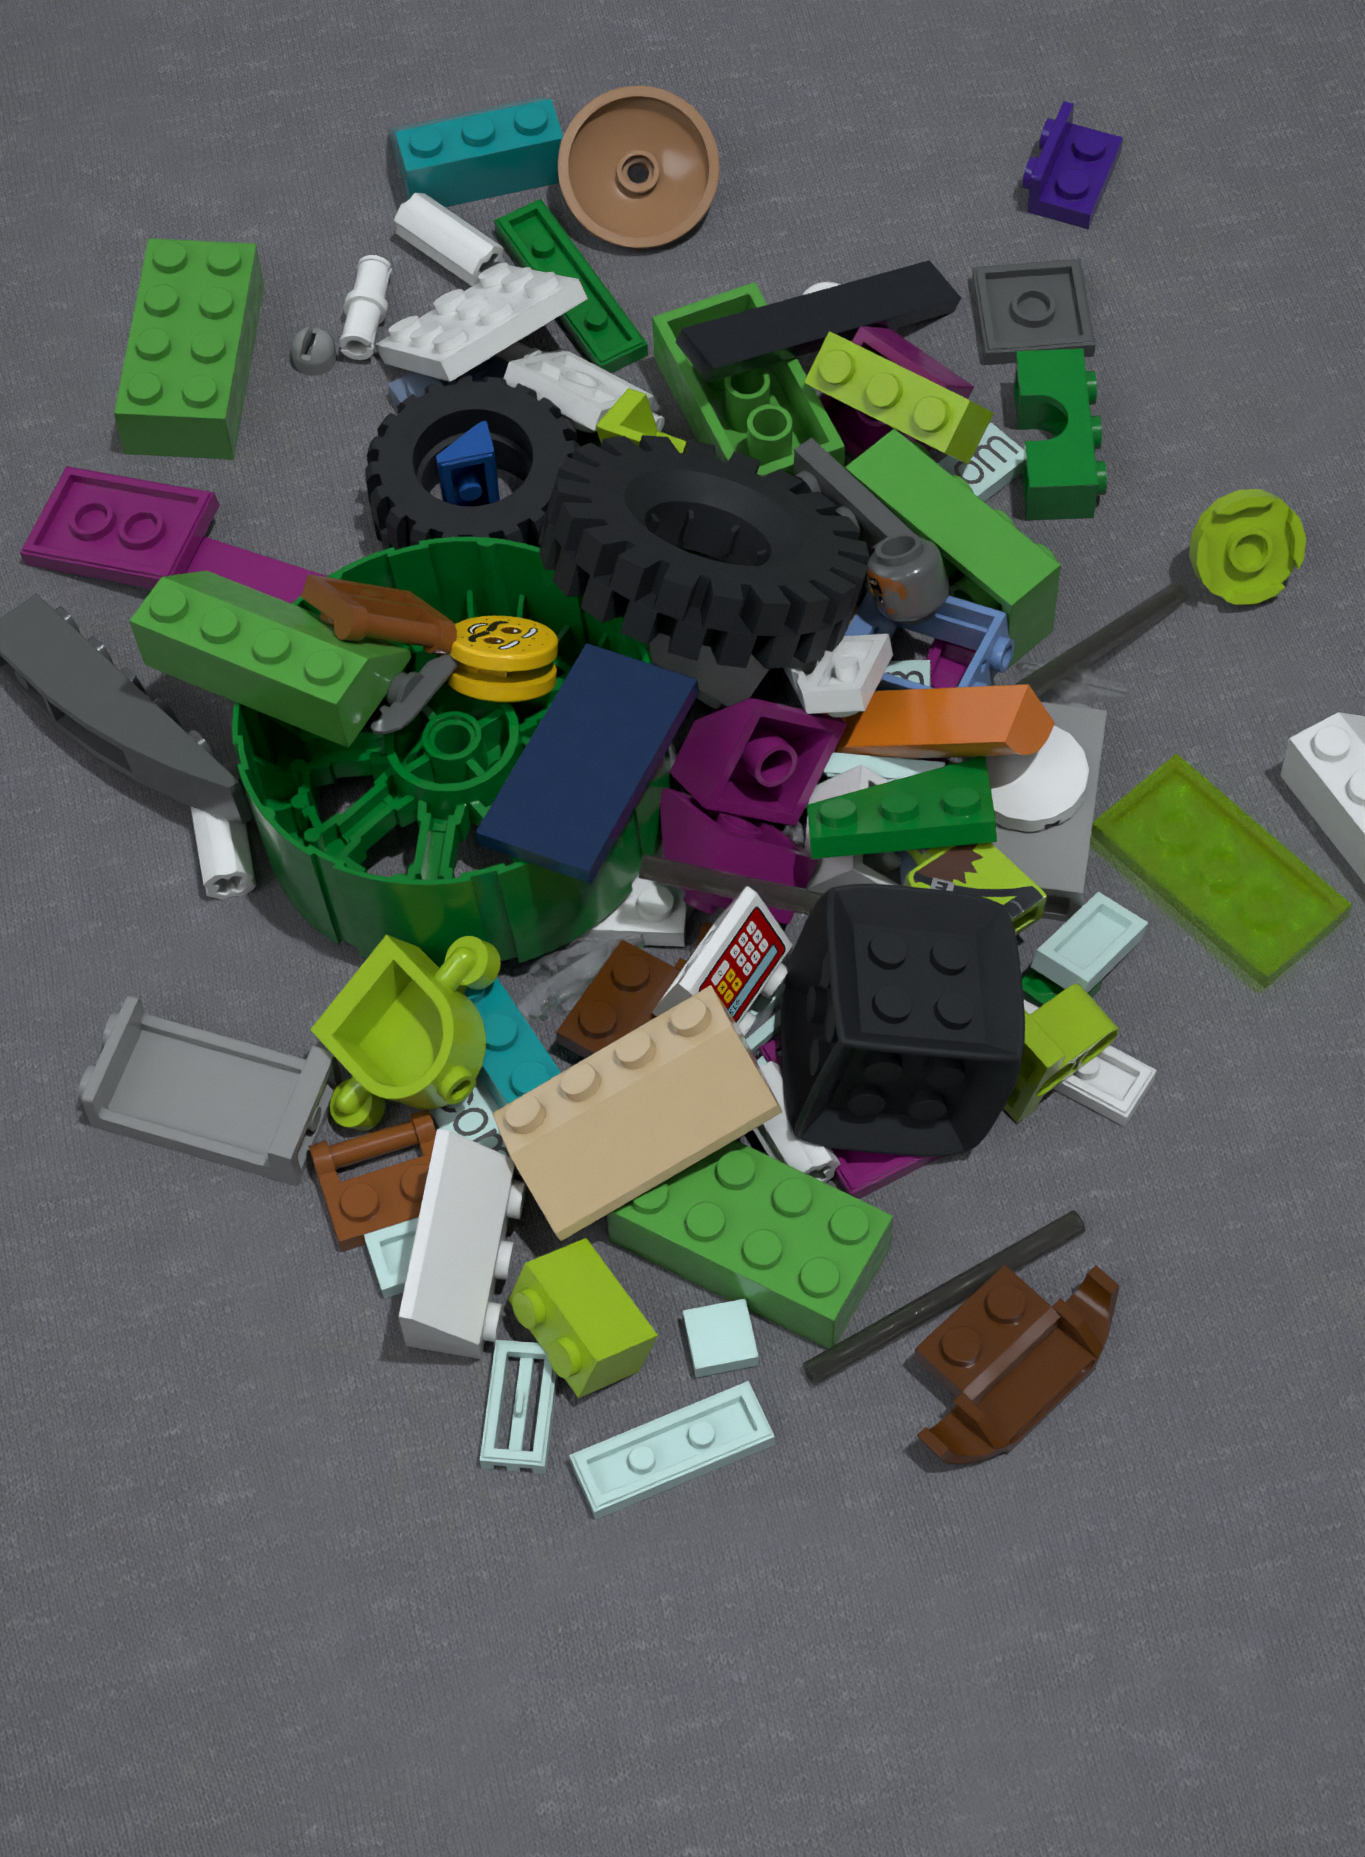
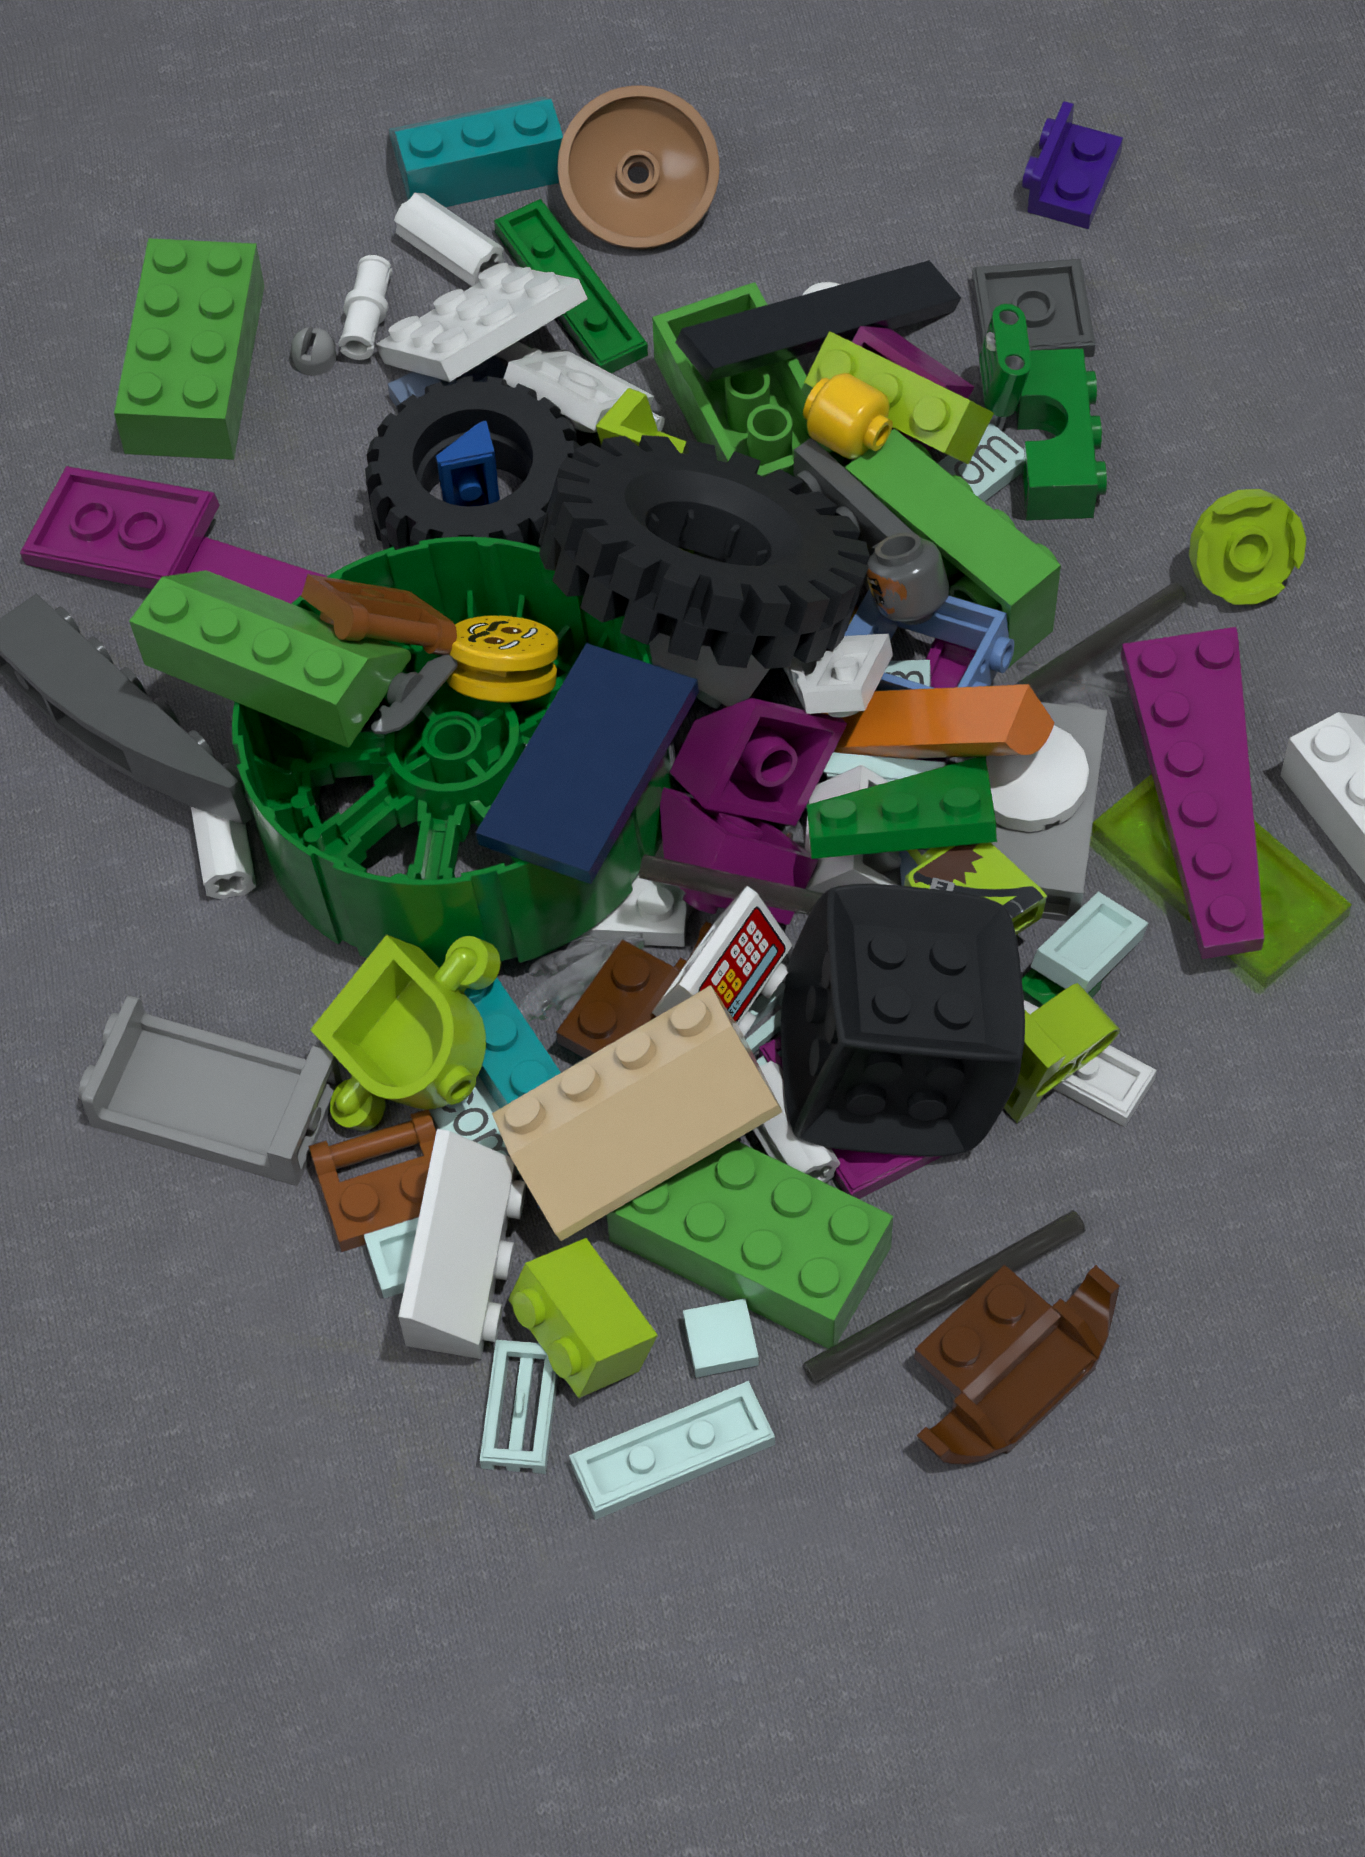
(847, 415): none -> yellow head
(1004, 362): none -> green piece
(1197, 749): none -> magenta wing

